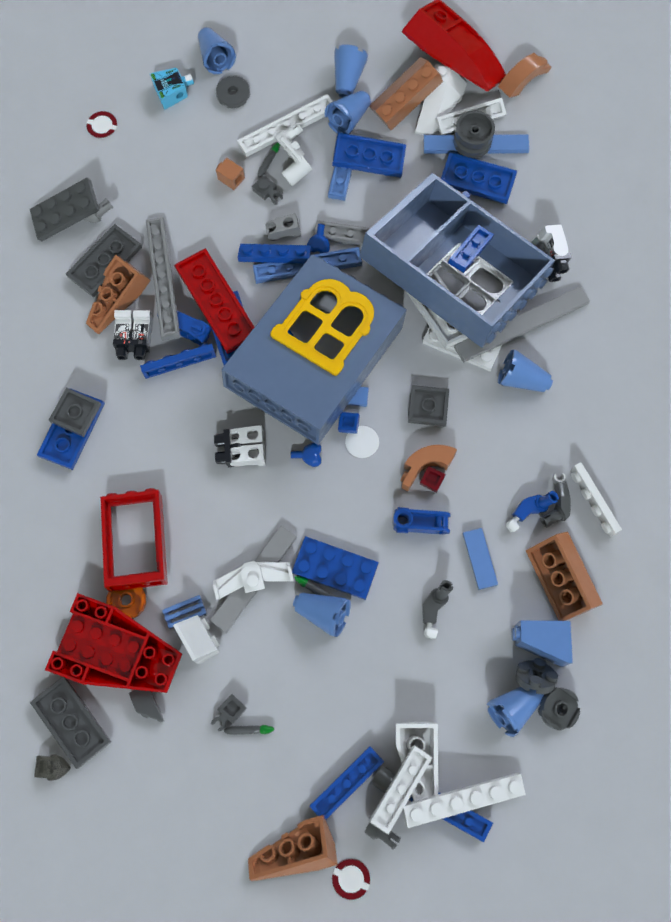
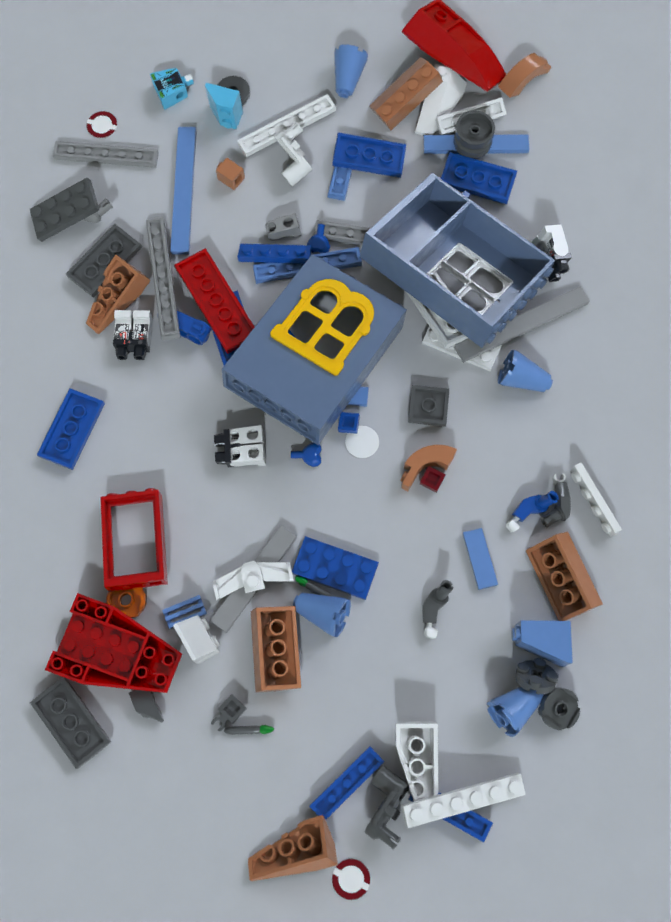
(51, 767): clear smoke tile -> none
(75, 412): dark grey plate -> none
(105, 154): none -> light grey tile
(173, 362): blue plate -> none
(183, 190): none -> medium blue tile
(215, 51): medium blue cone -> none
(225, 105): none -> medium azure slope
(266, 188): dark grey plate -> none
(274, 150): dark grey piece -> none
(275, 649): none -> nougat slope
(347, 111): medium blue cone -> none
(400, 789): white plate -> none
(421, 521): blue piece -> none
(470, 248): plate -> none

